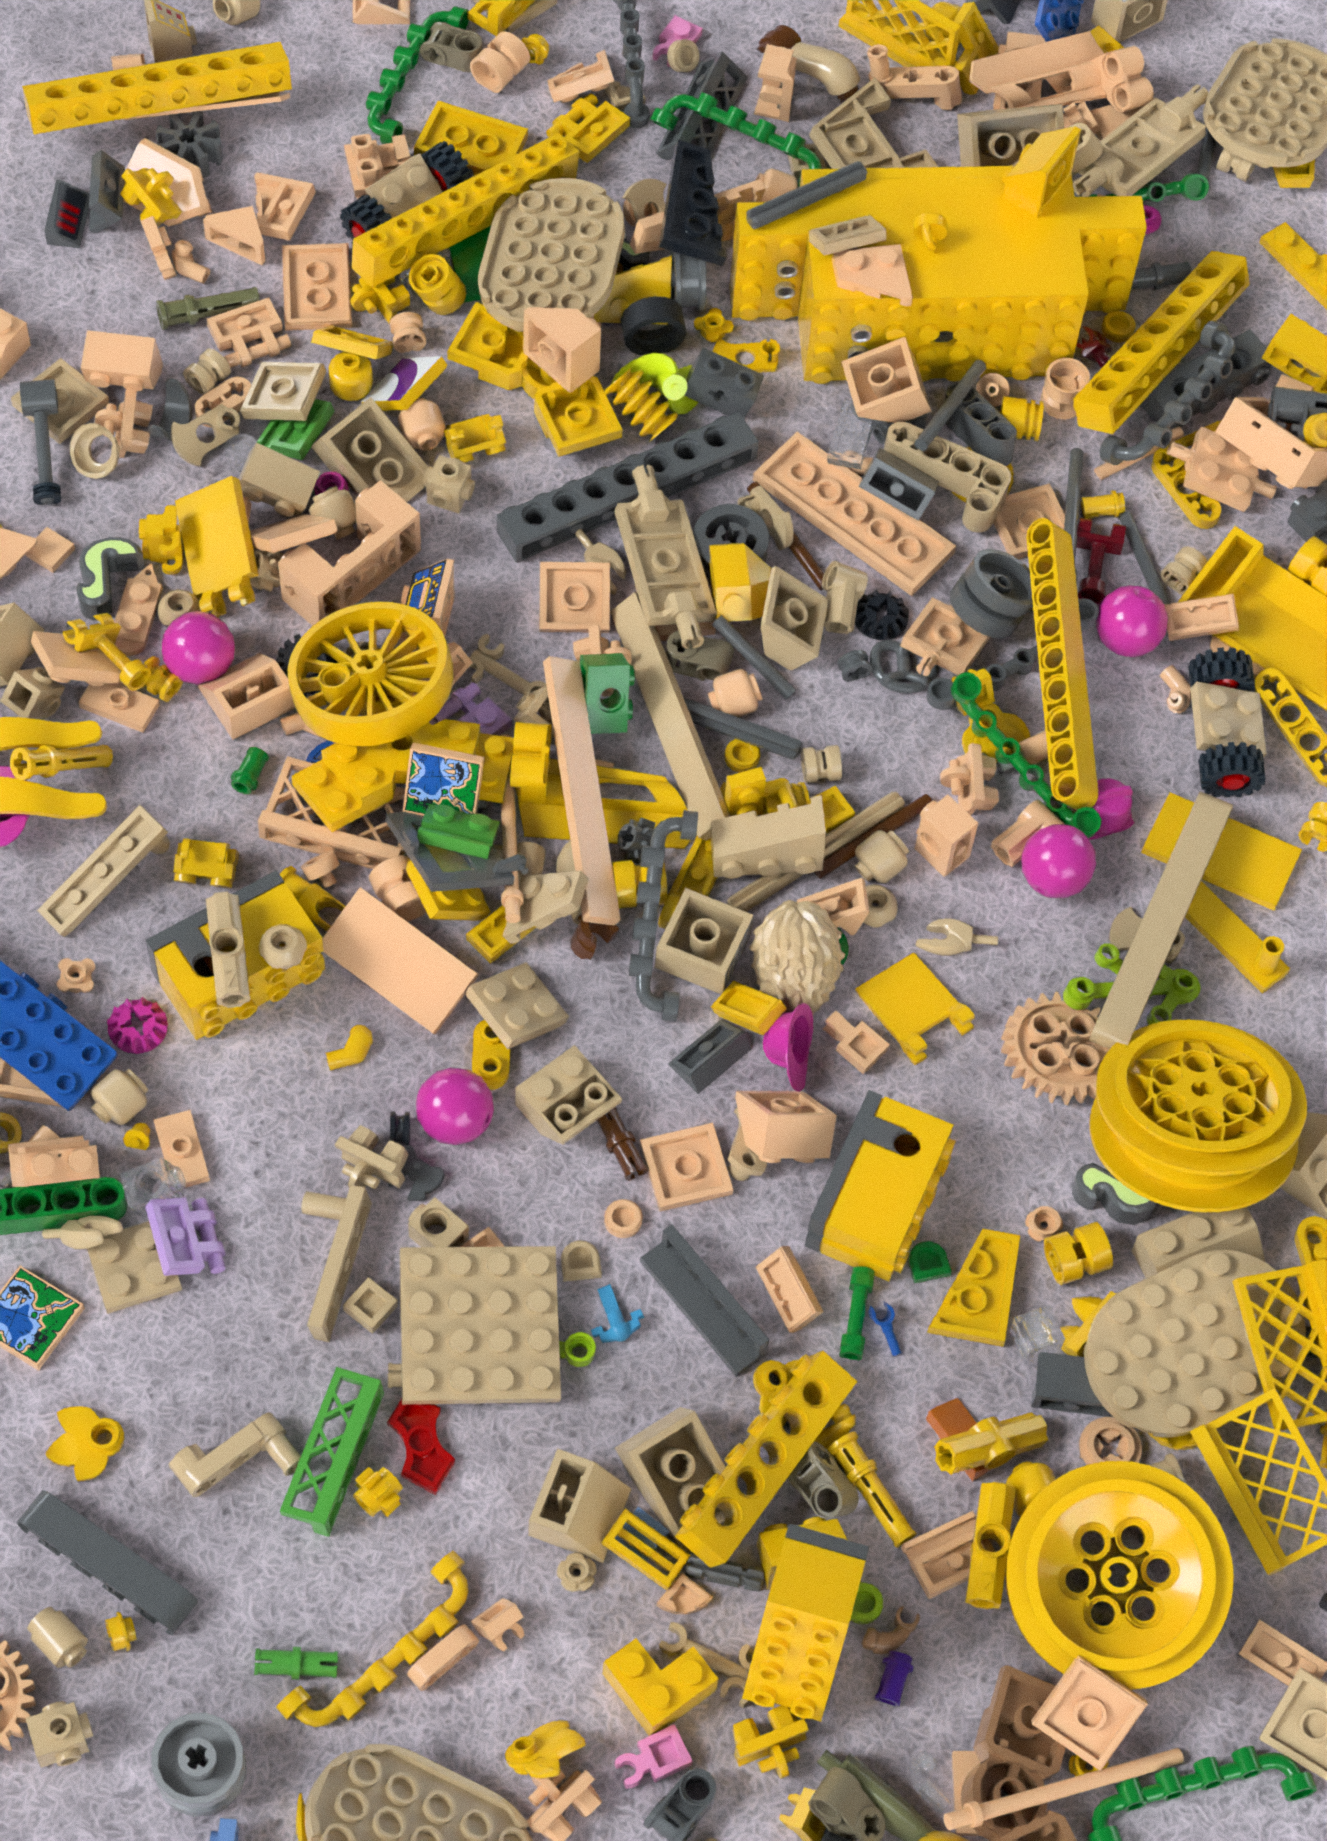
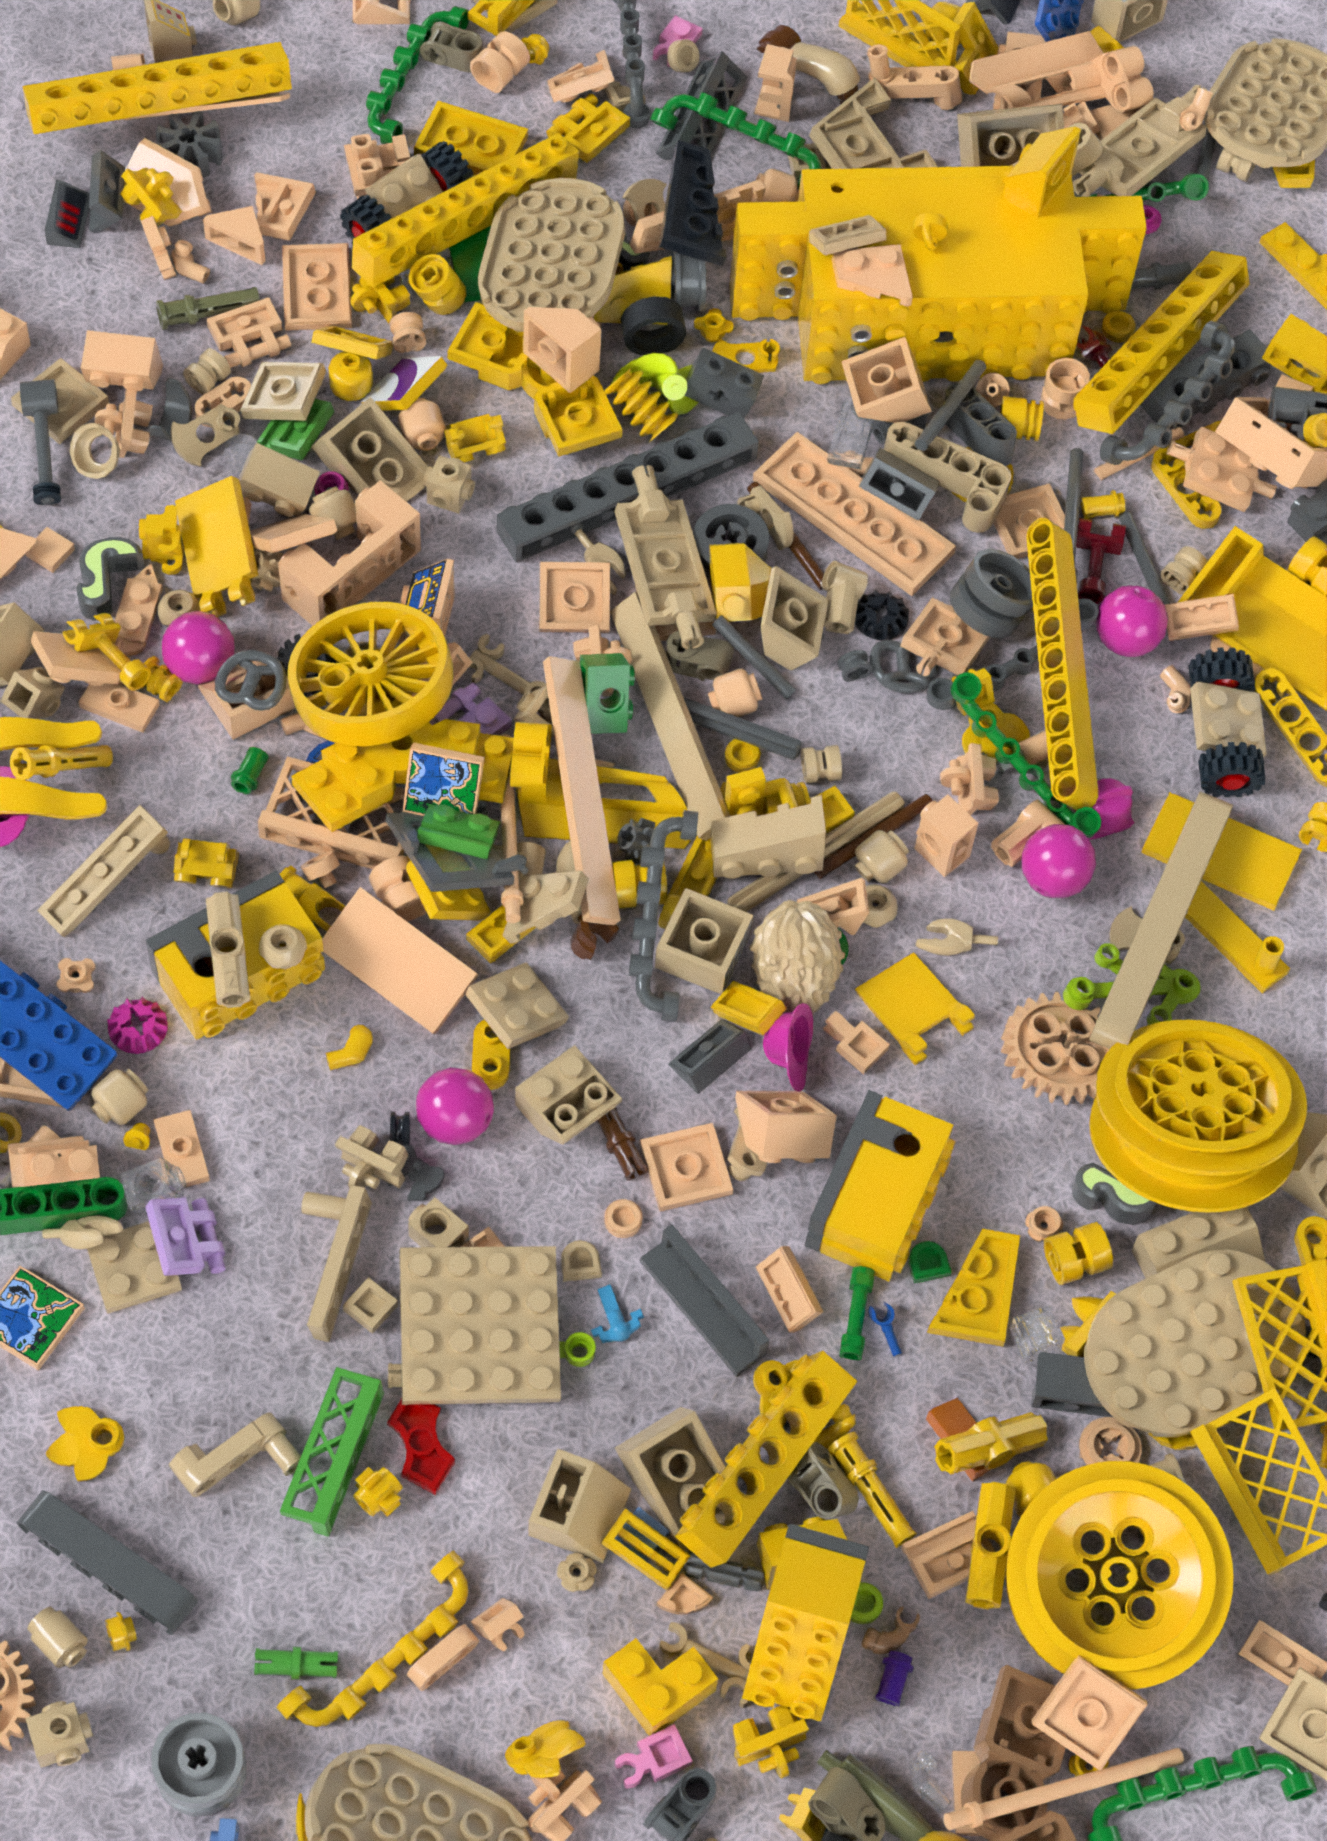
(252, 678): none -> dark grey piece
(806, 195): dark grey axle -> none
(1194, 115): none -> light nougat arm

